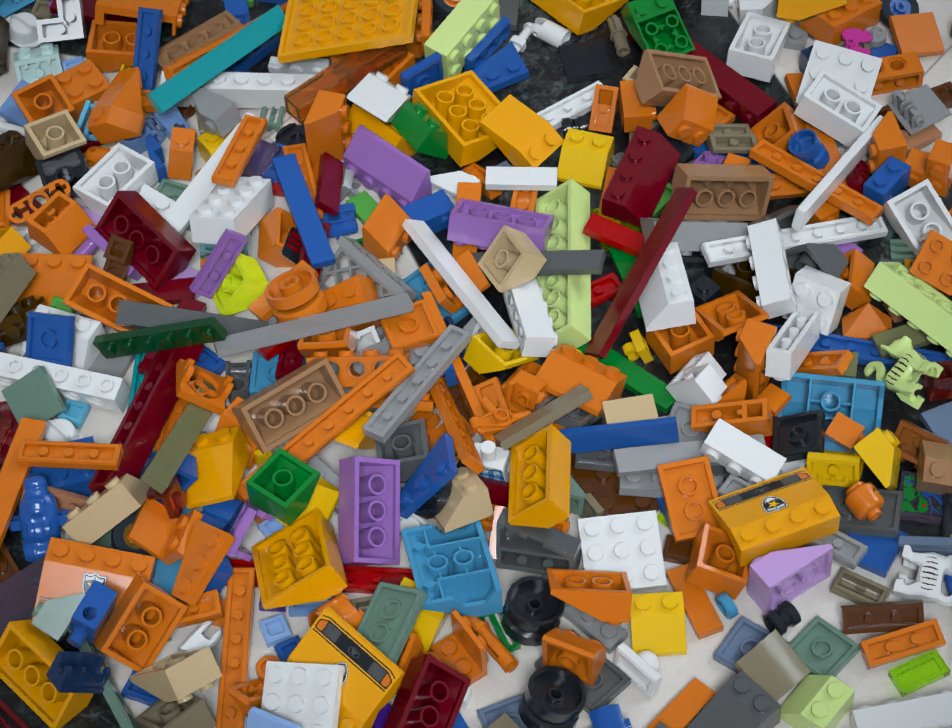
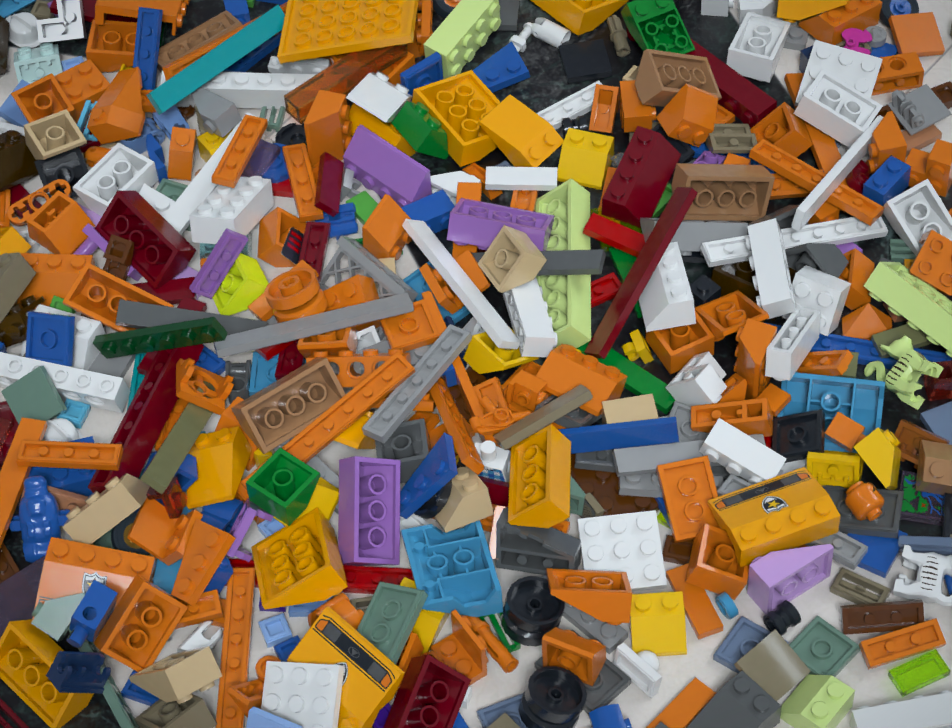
(303, 211): blue tile -> none
(488, 44): blue tile -> none
(808, 148): blue wheel -> none

